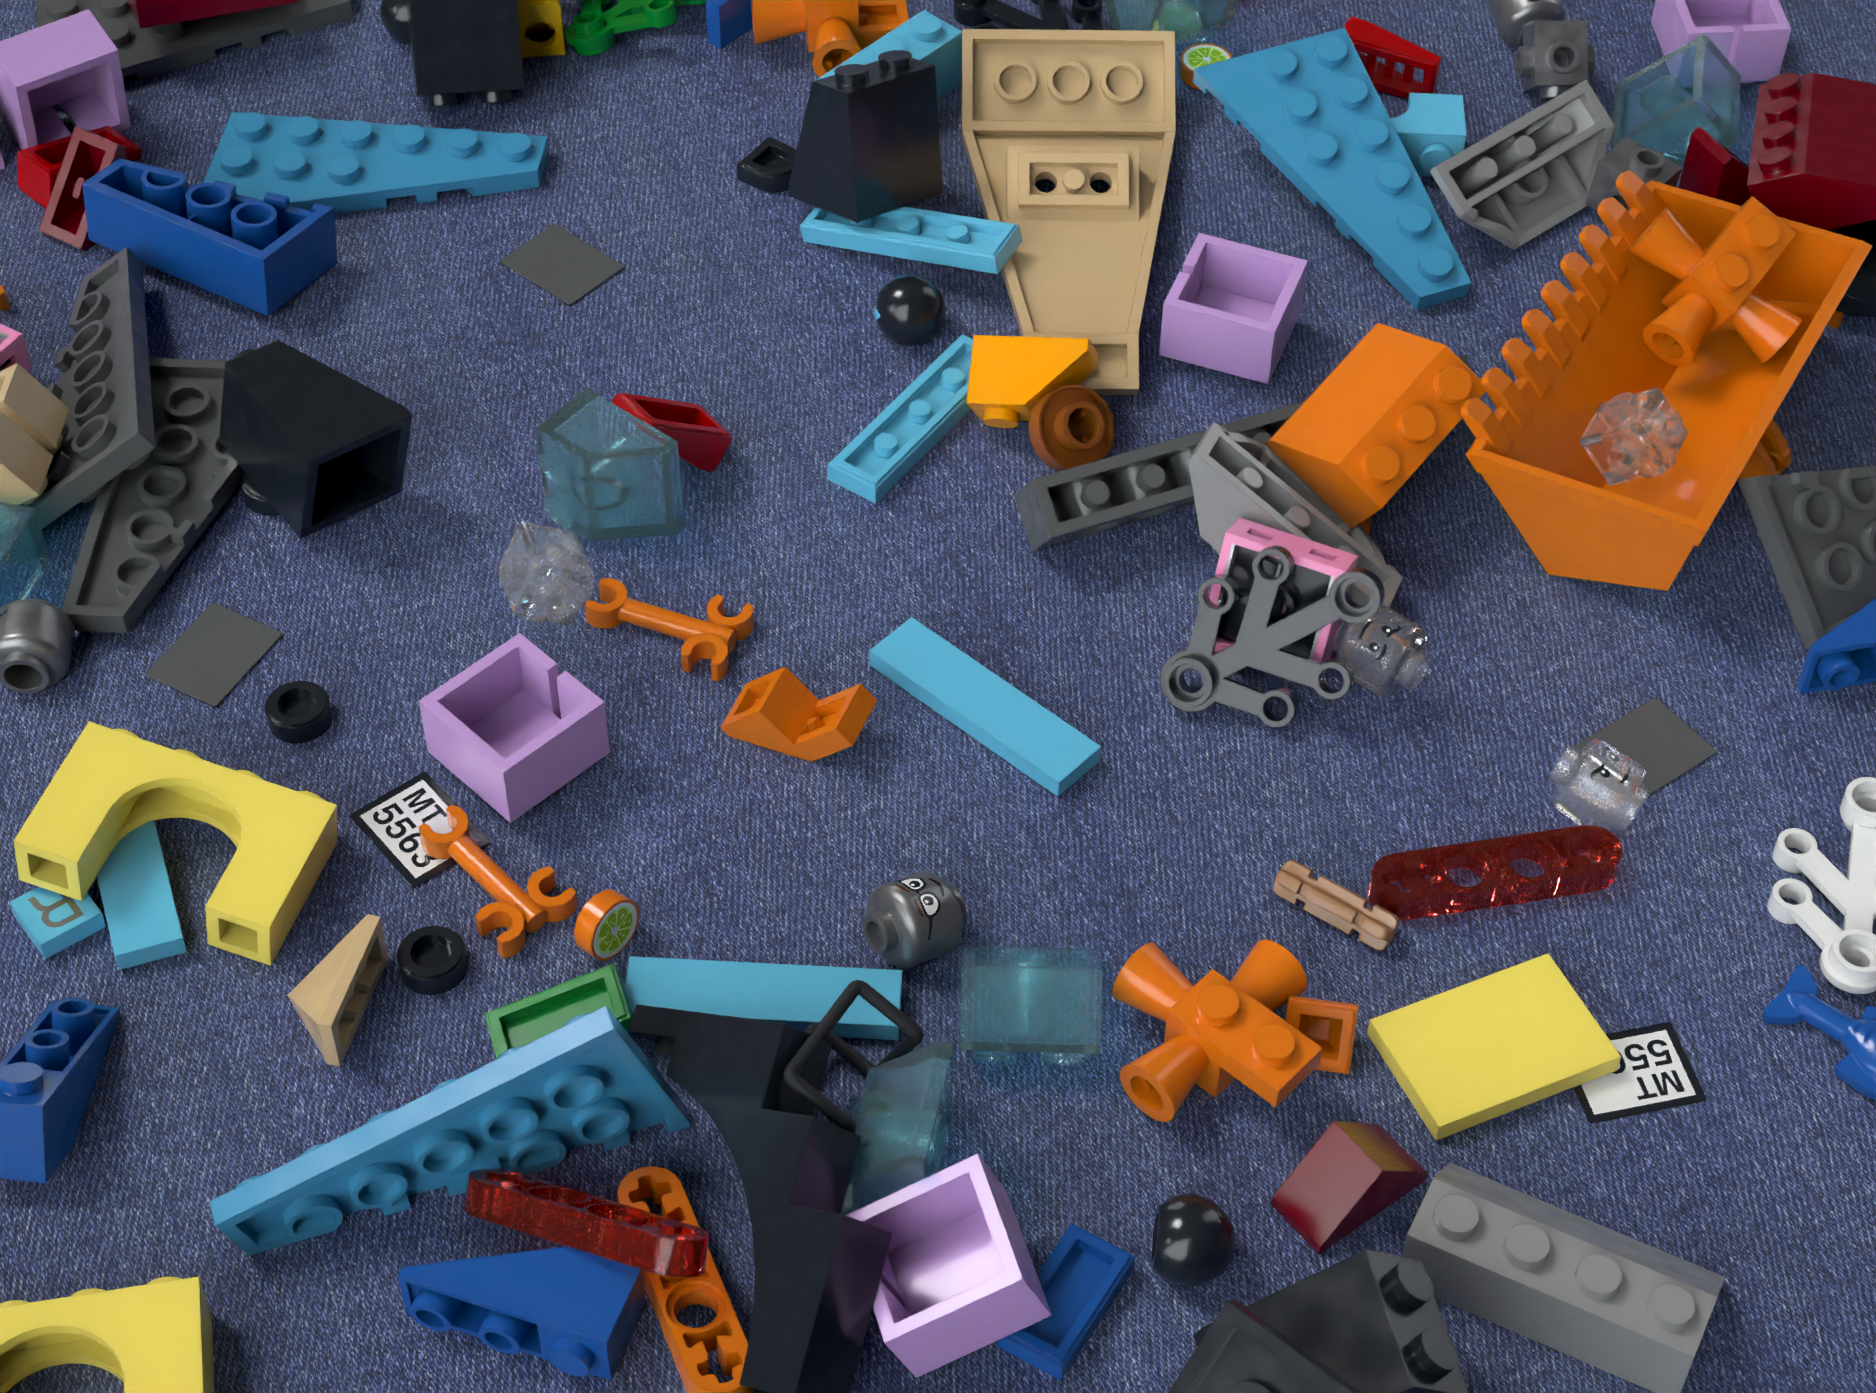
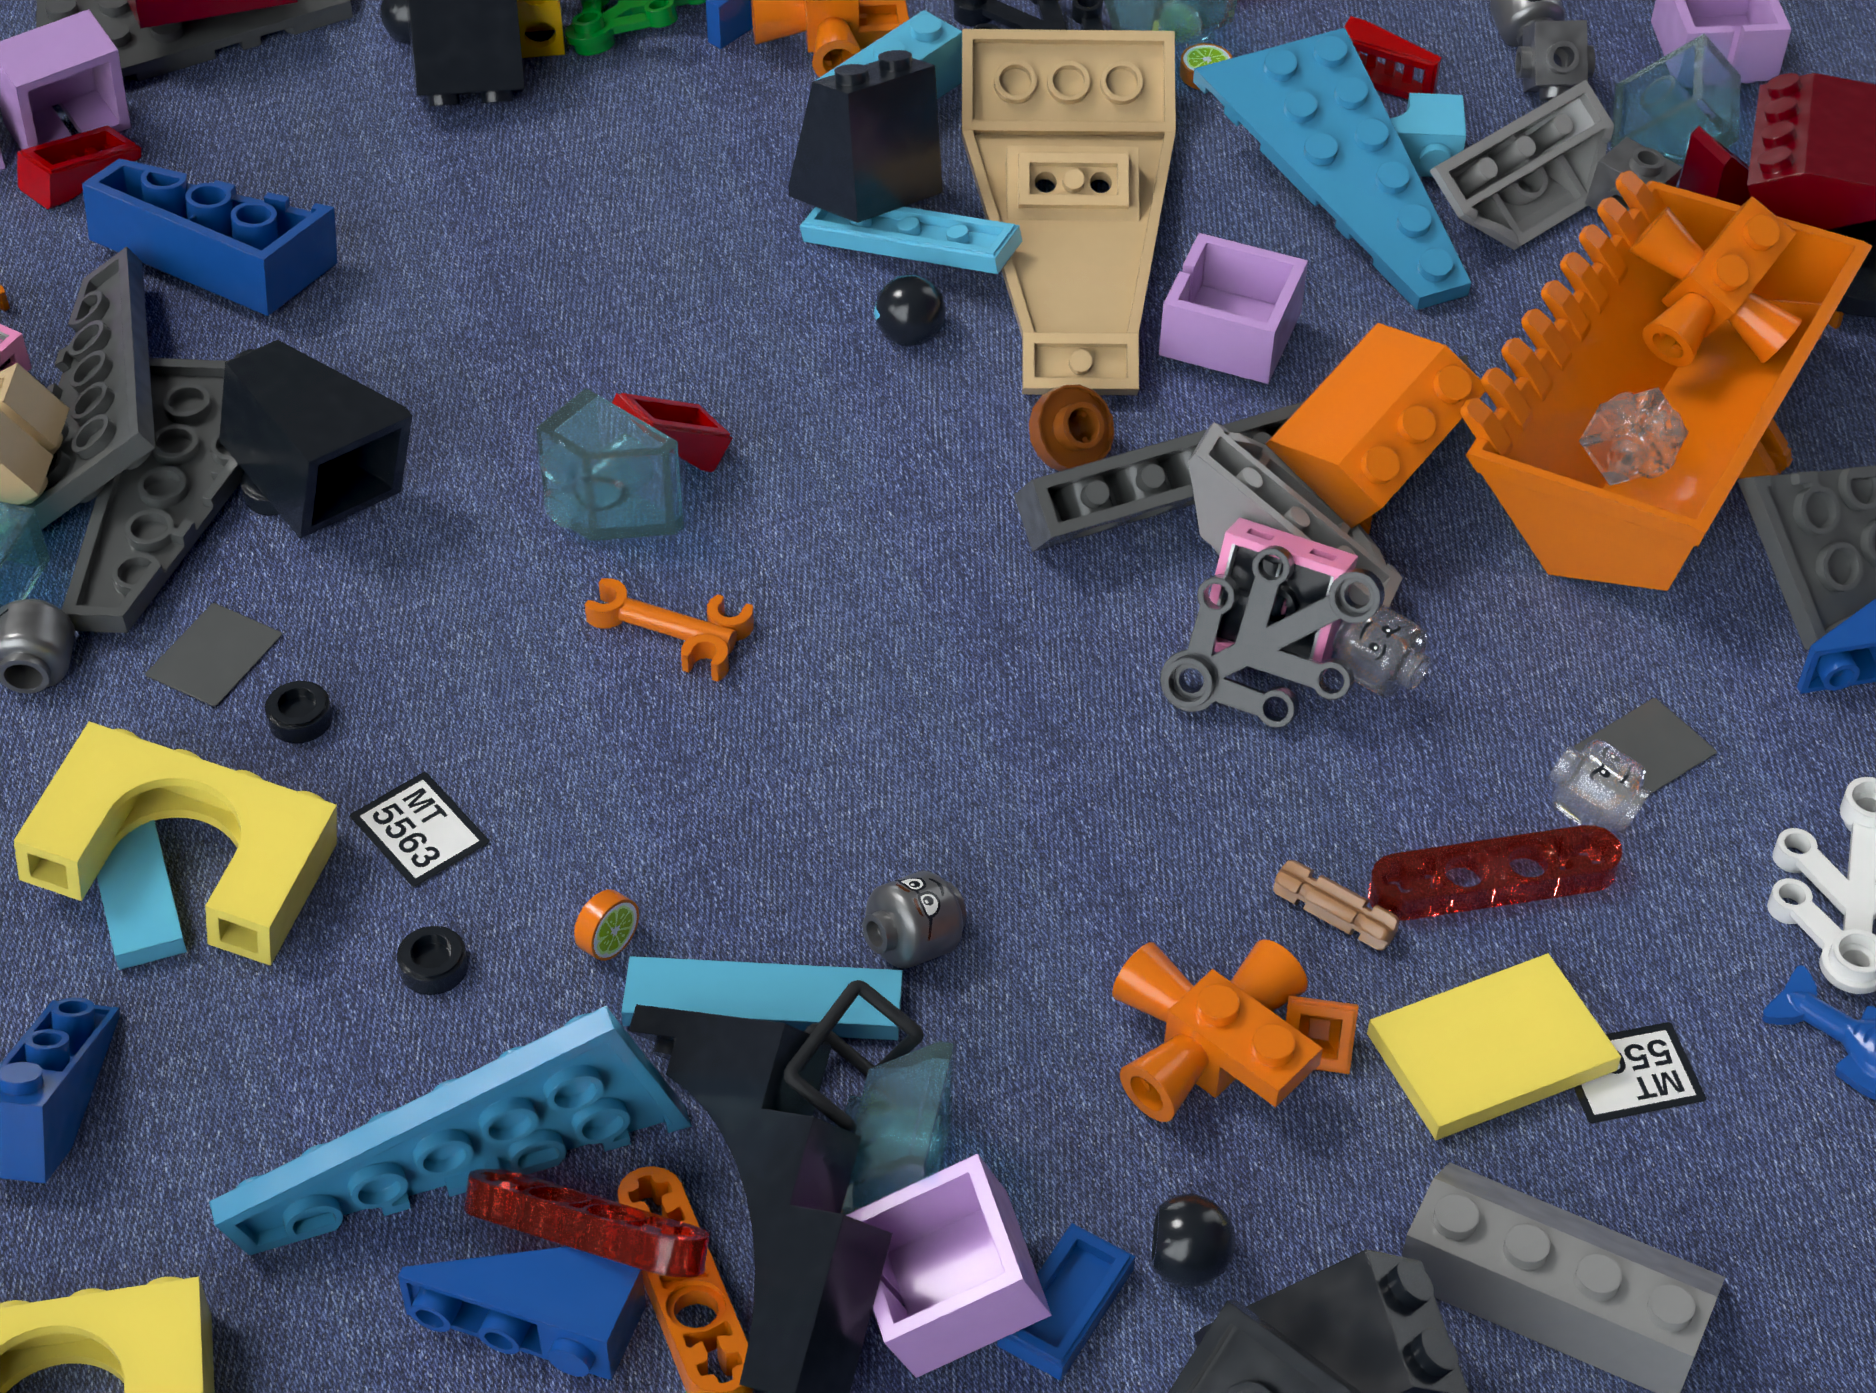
(55, 919): medium azure tile -> none
(66, 207): dark red slope -> none
(340, 988): tan slope -> none
(365, 163): dark azure wing -> none
(504, 730): lavender piece -> none
(514, 906): orange bar -> none
(545, 574): clear brick -> none
(552, 1008): green tile -> none
(562, 264): dark grey sticker -> none
(768, 166): black tile -> none
(790, 719): orange slope -> none
(907, 426): medium azure tile -> none
(985, 706): medium azure tile -> none
(1015, 371): light orange slope -> none
(1030, 1002): clear light blue slope -> none
(1345, 1182): dark red slope -> none

